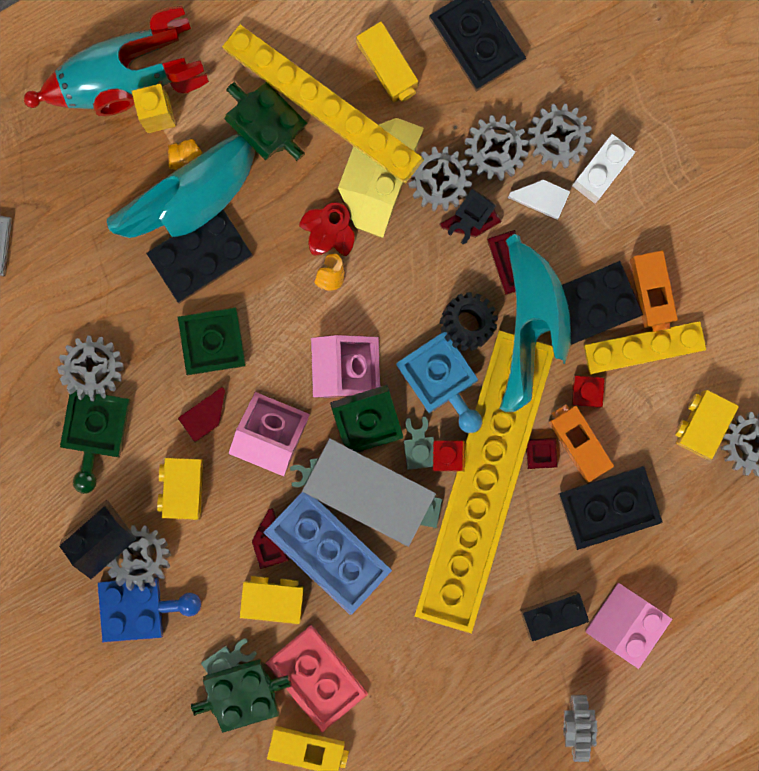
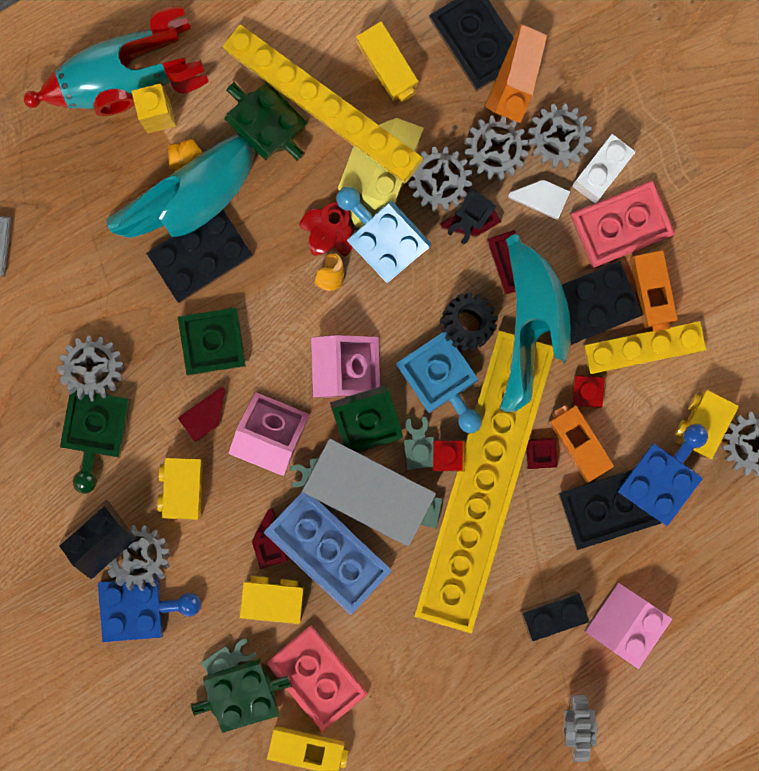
(386, 238): none -> plate
(518, 74): none -> orange slope
(622, 224): none -> coral tile
(663, 481): none -> blue plate

